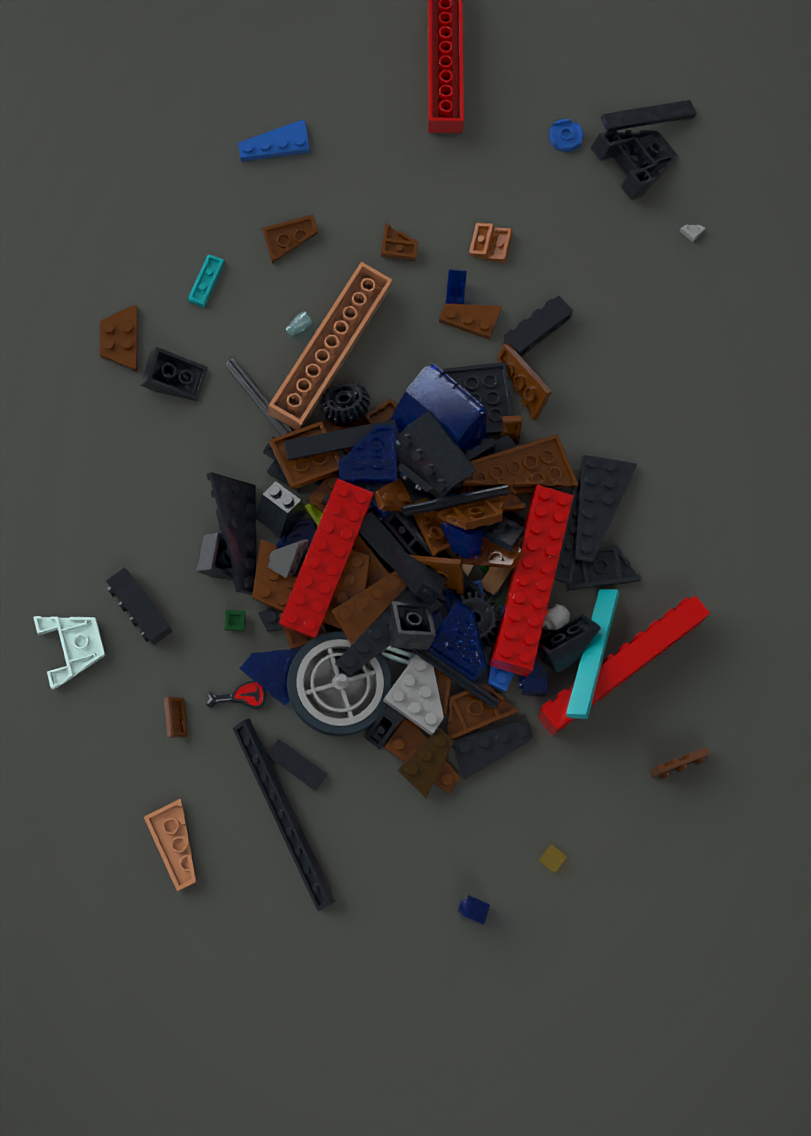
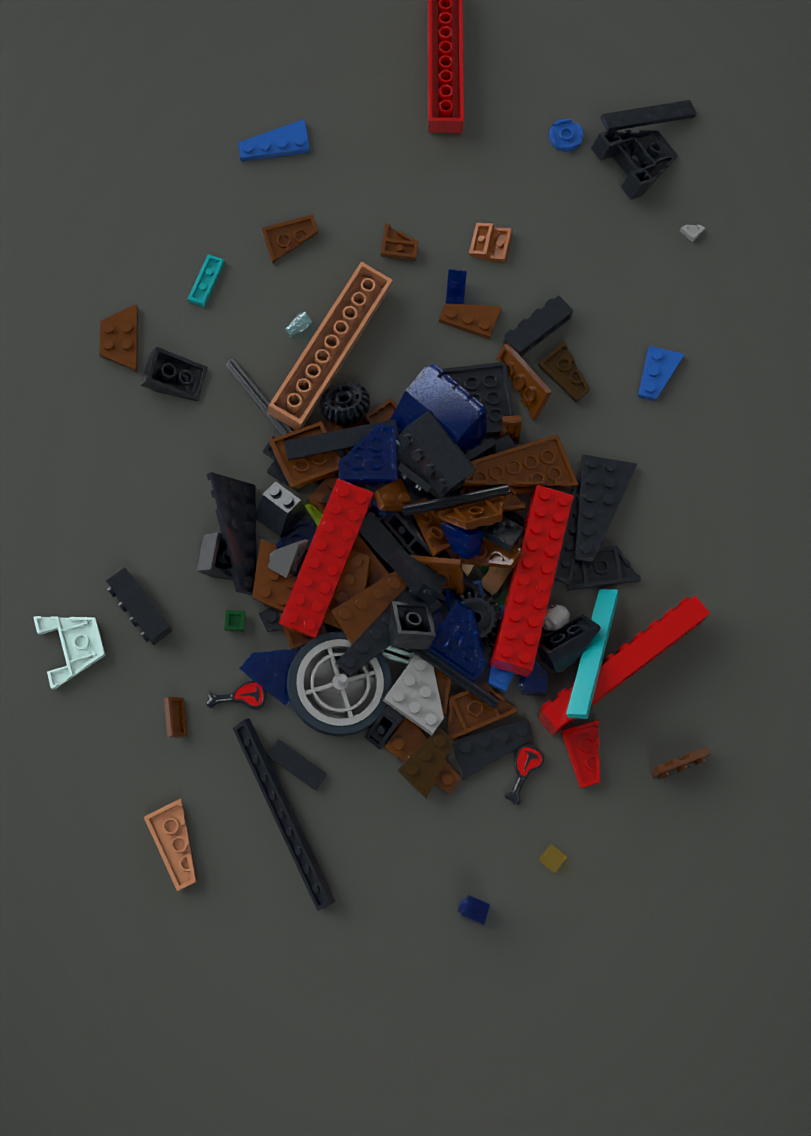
(526, 760): none -> black piece
(562, 369): none -> dark brown wing
(583, 751): none -> red wing
(657, 371): none -> blue wing

